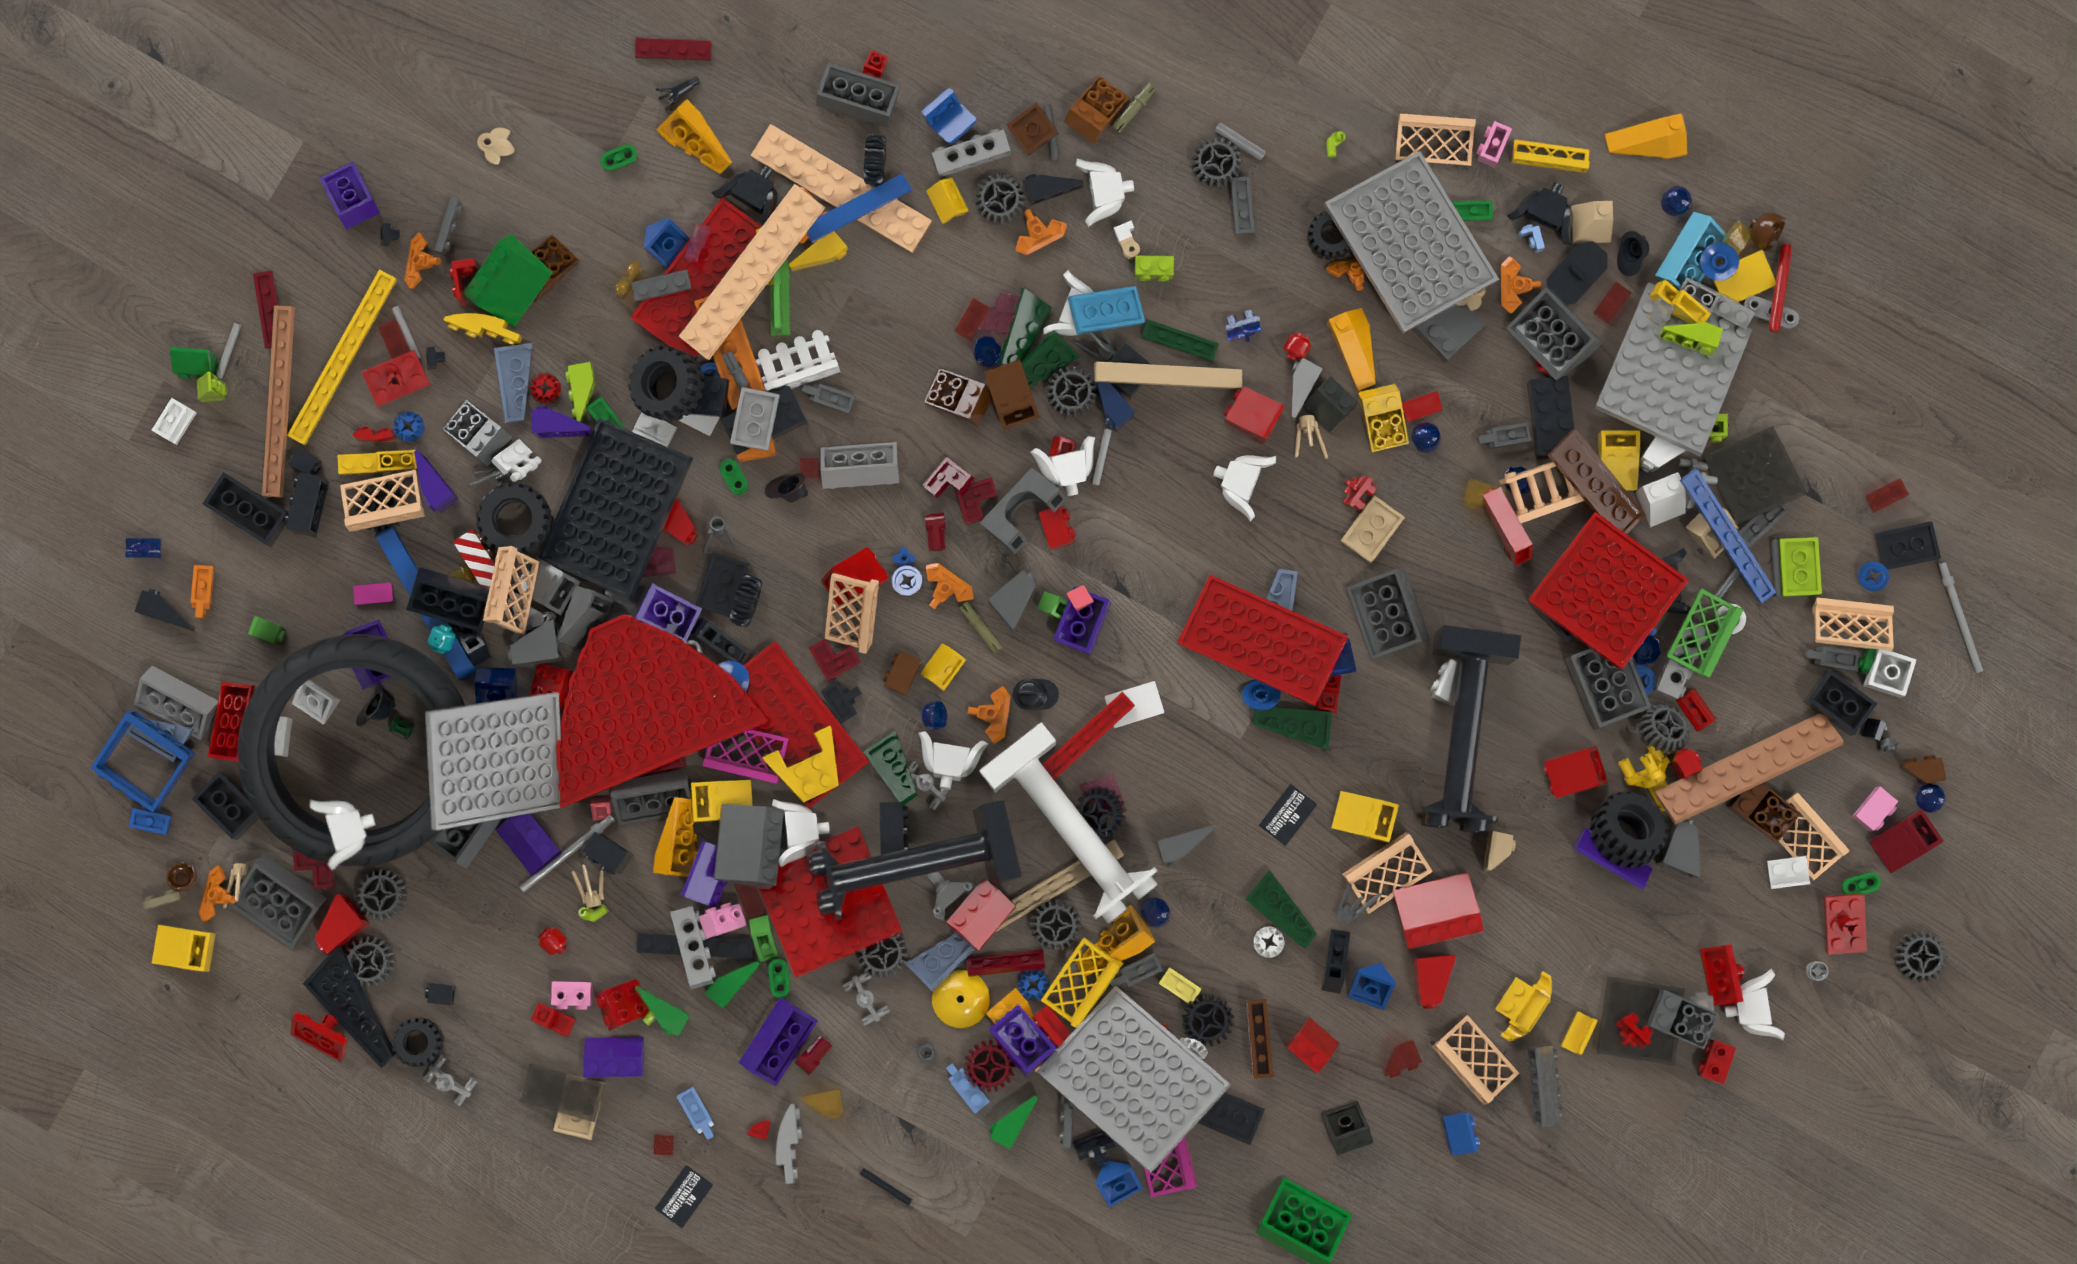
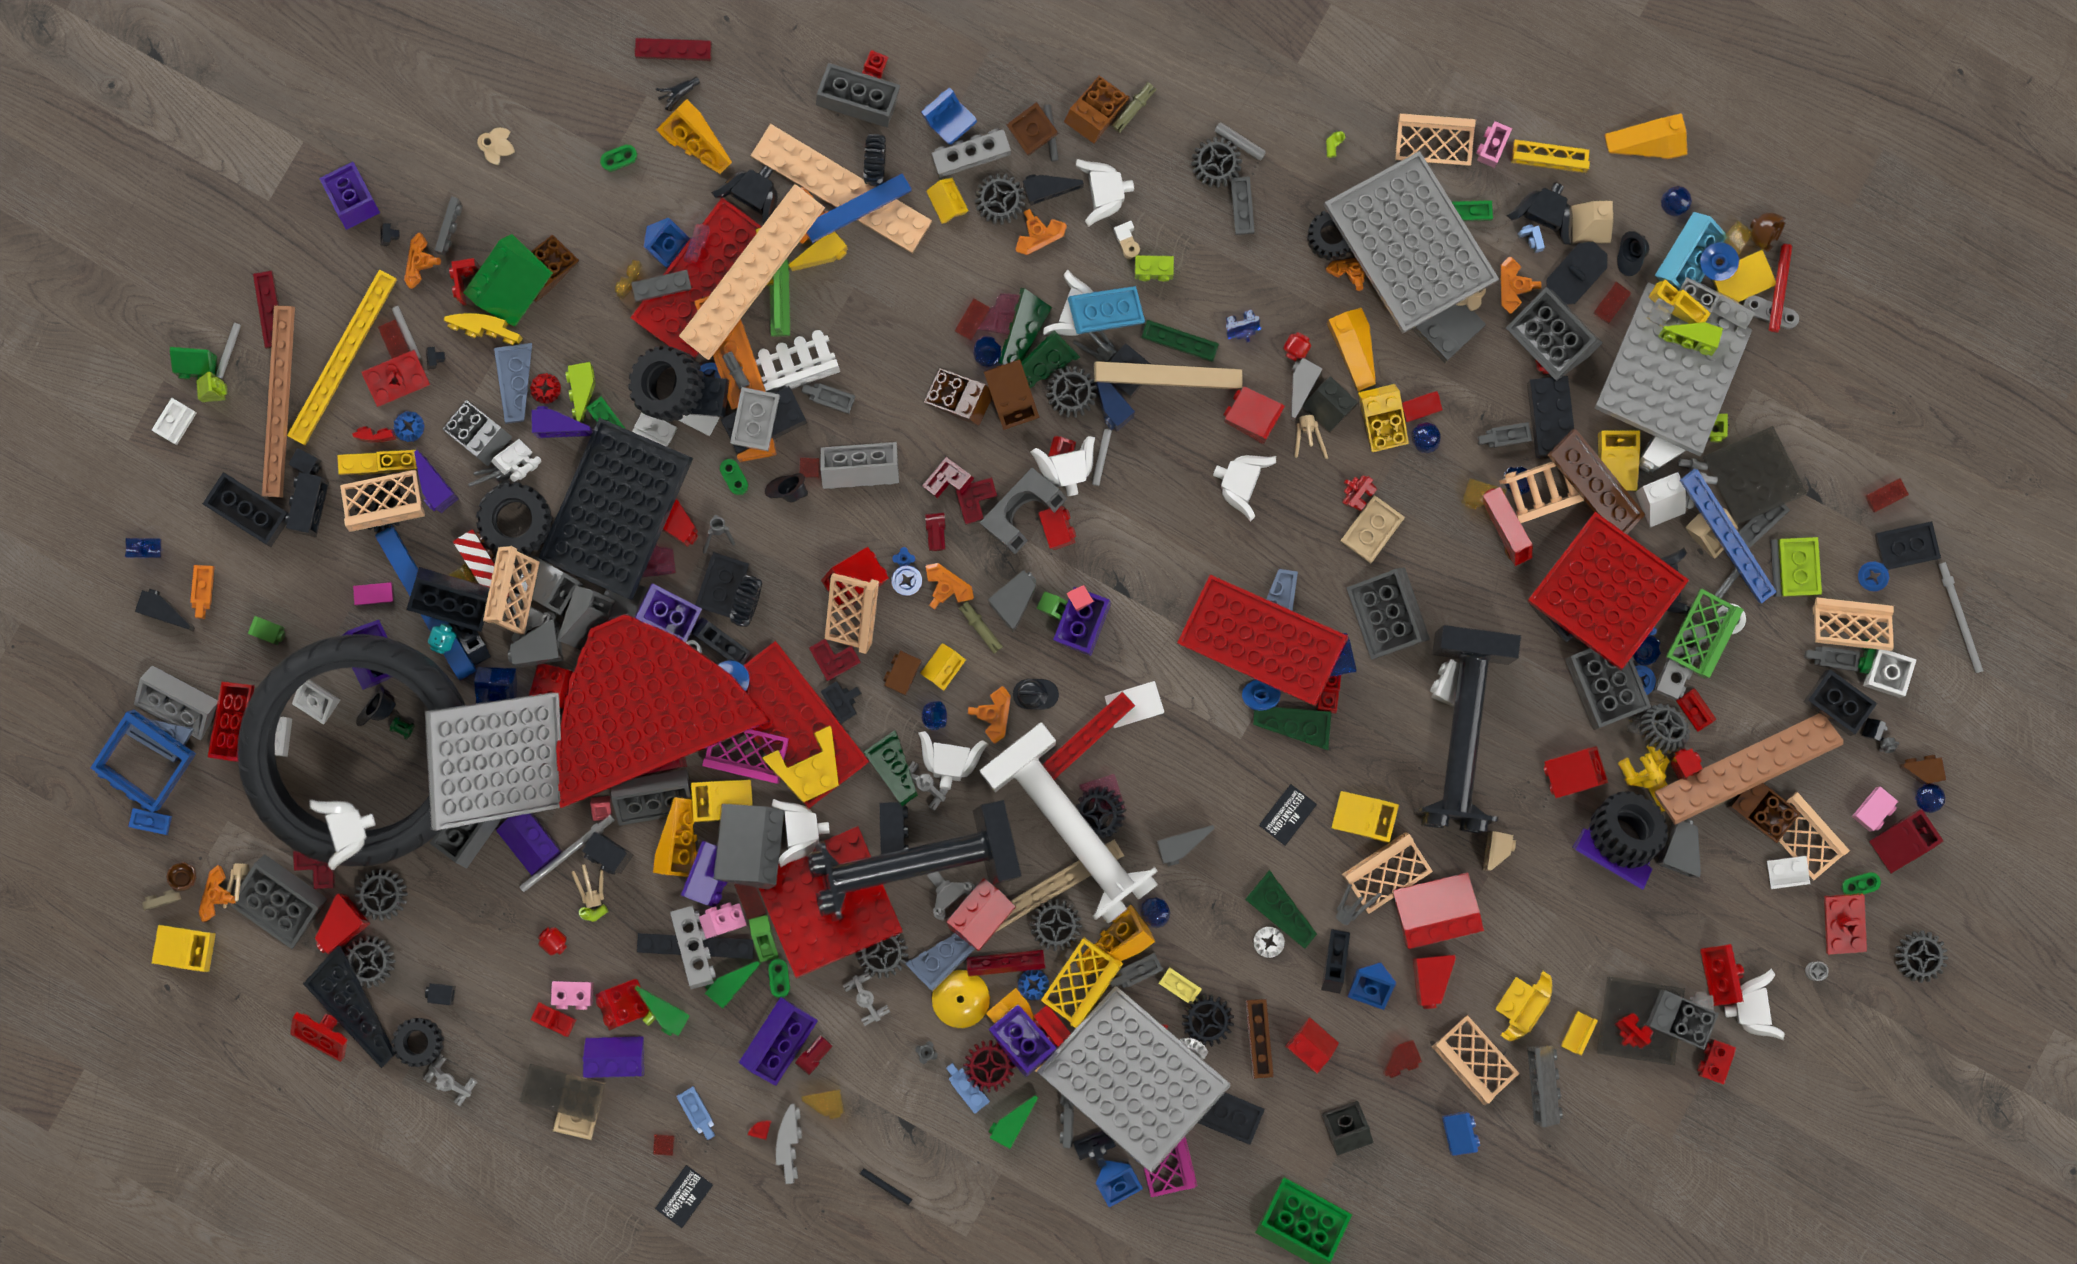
(226, 805): black brick -> none

